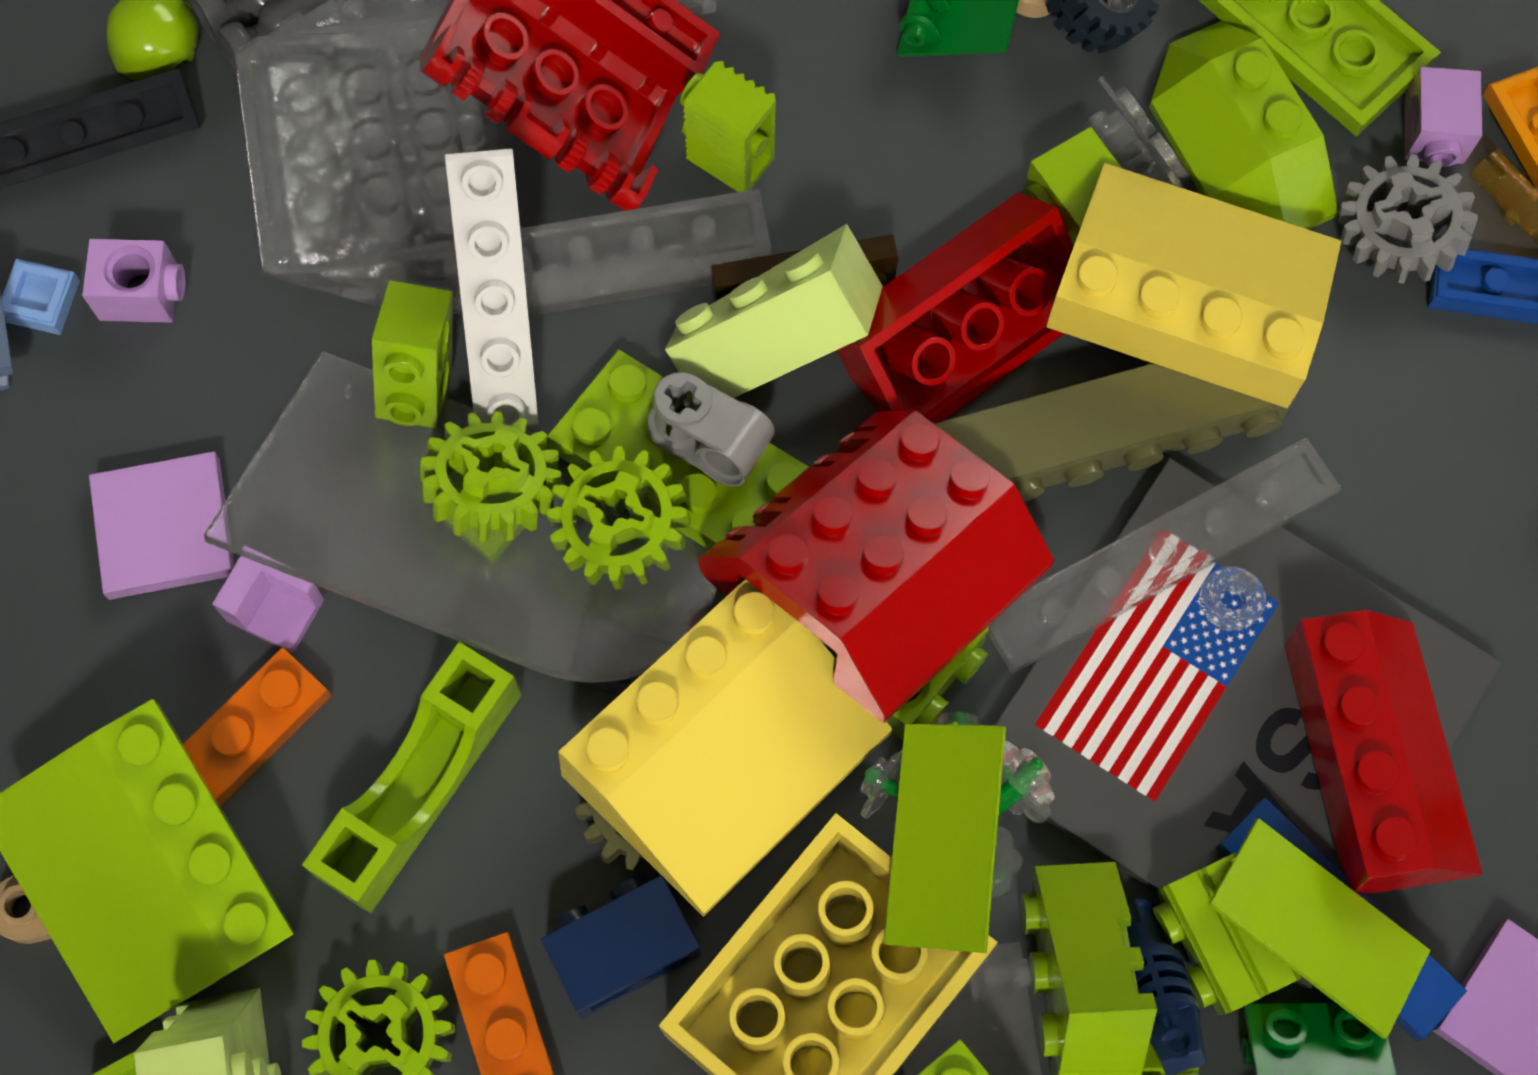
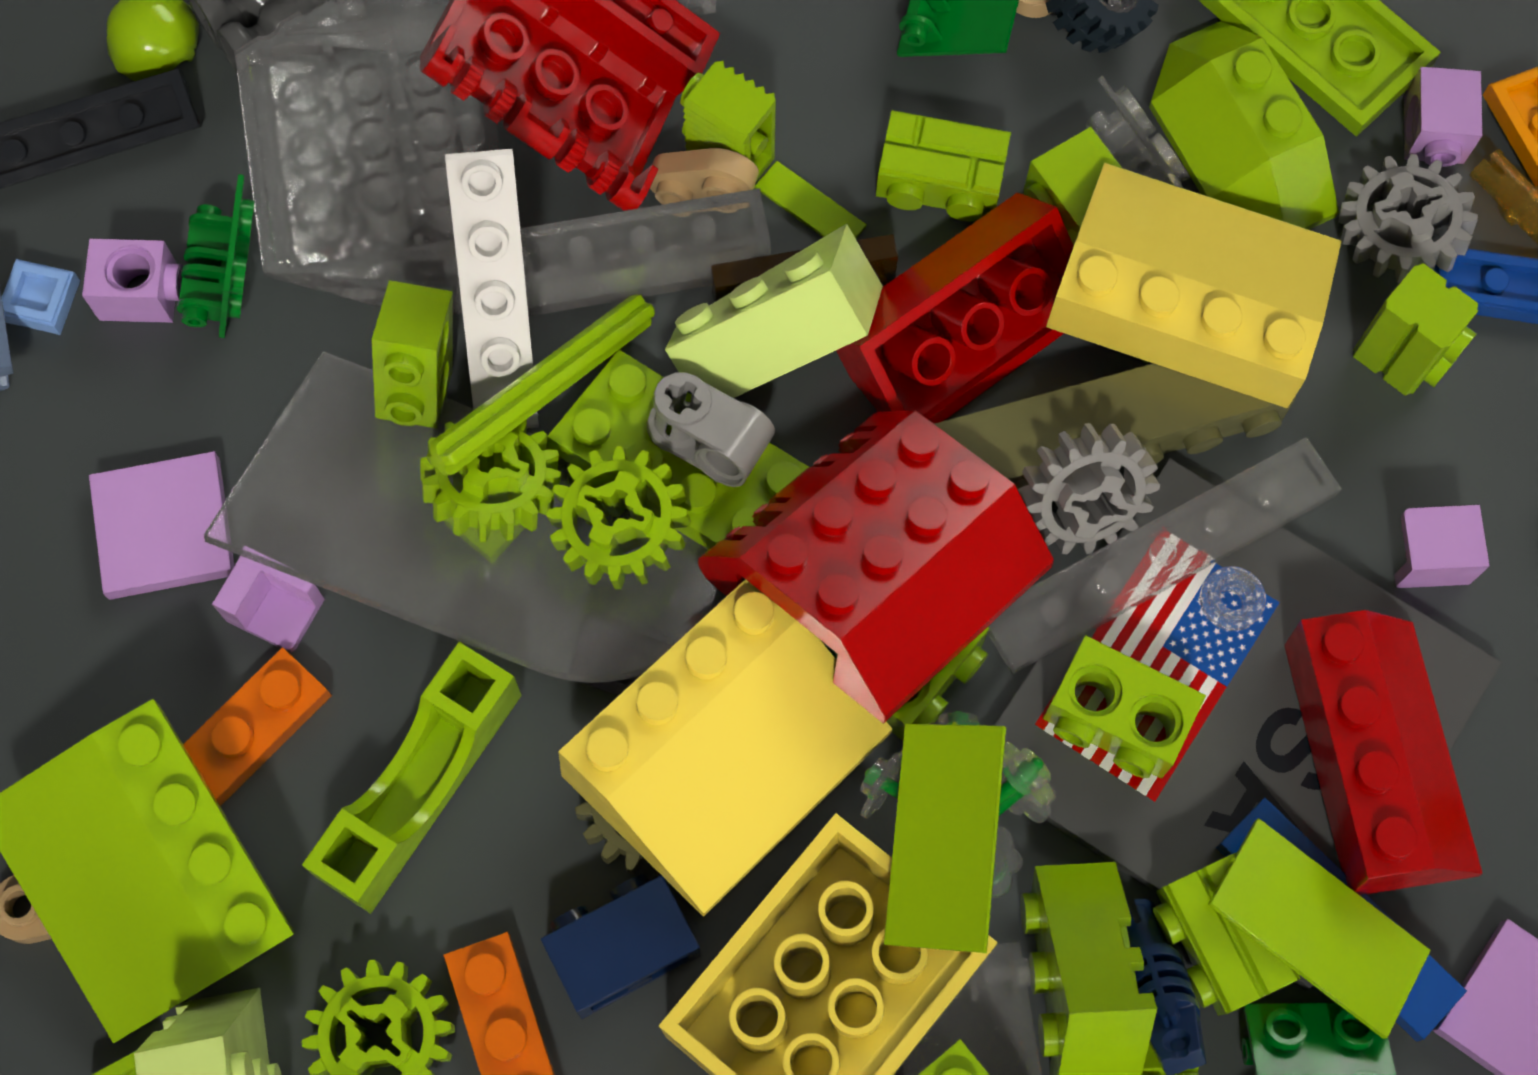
(217, 263): none -> green hinge
(539, 385): none -> lime axle
(701, 174): none -> tan plate
(806, 202): none -> lime window
(942, 165): none -> lime brick
(1089, 488): none -> light grey gear
(1129, 692): none -> lime brick
(1418, 331): none -> lime brick
(1442, 546): none -> lavender panel

